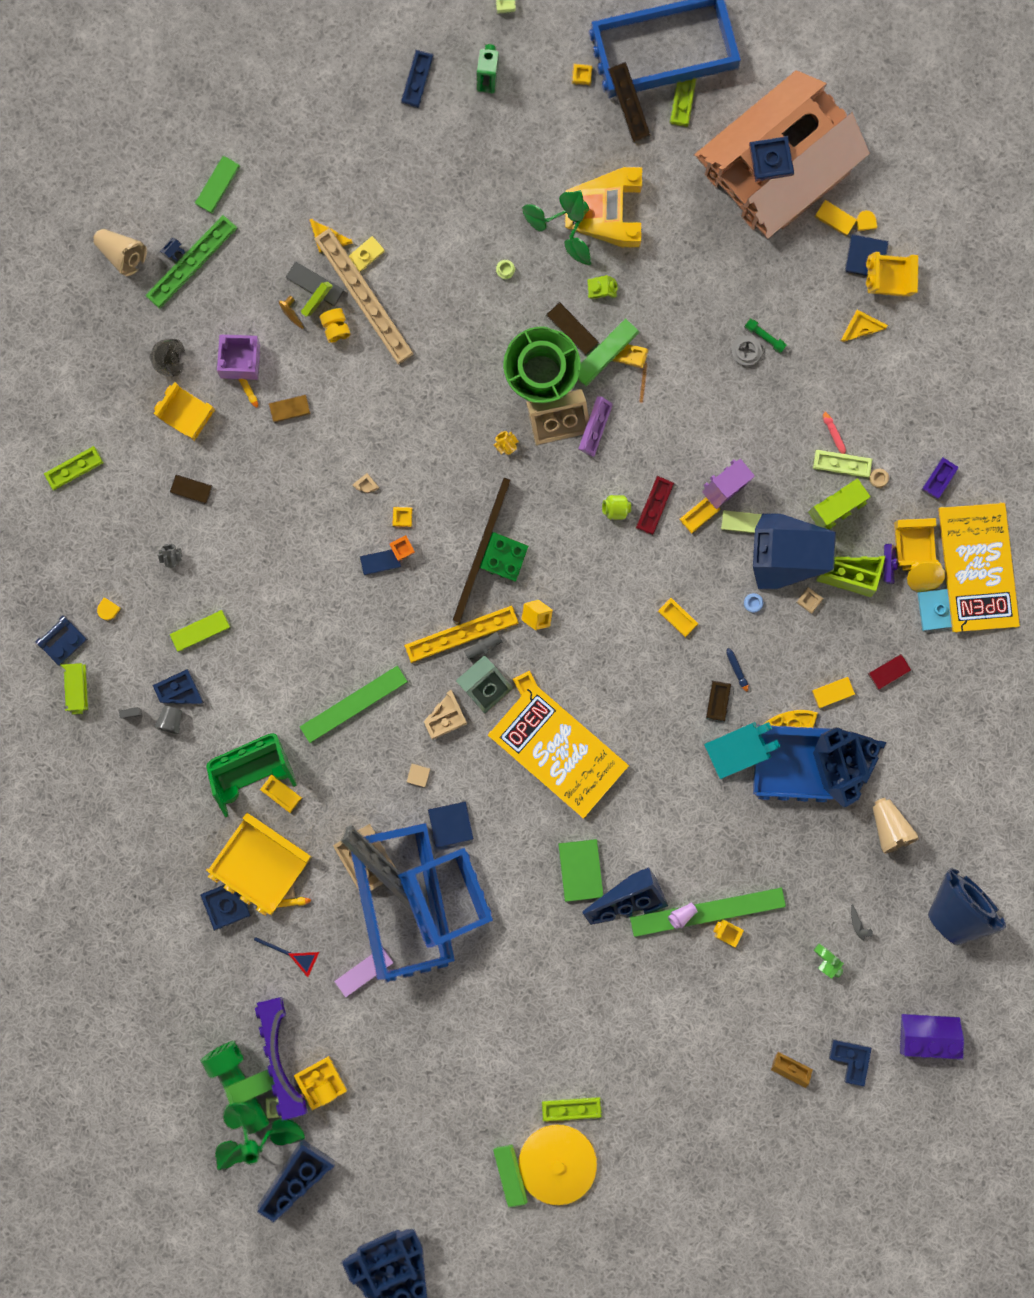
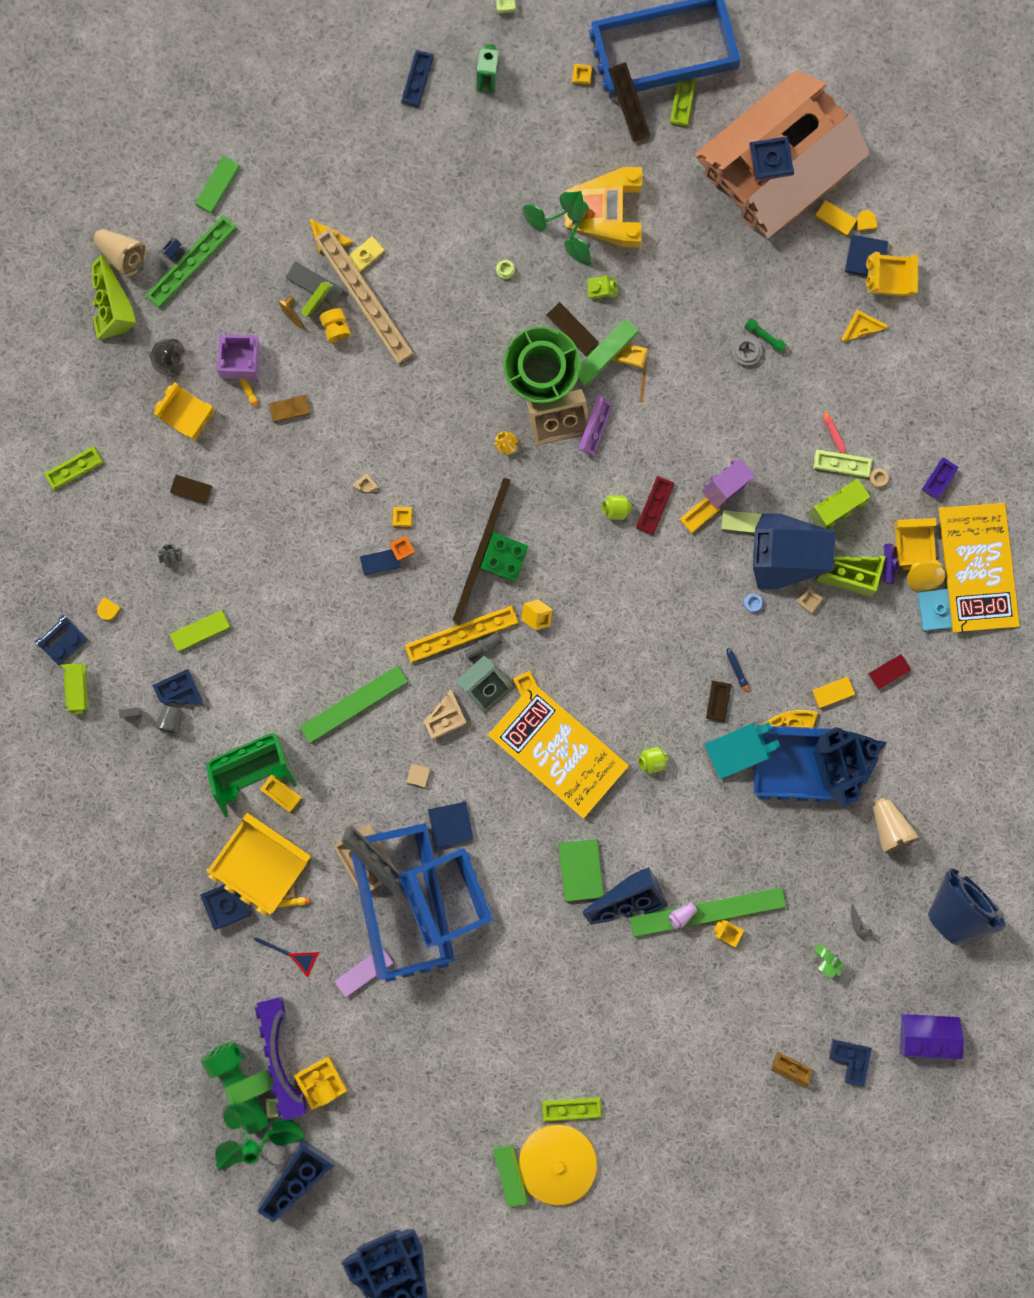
(114, 308): none -> lime wedge
(653, 760): none -> lime head
(677, 617): yellow tile -> none

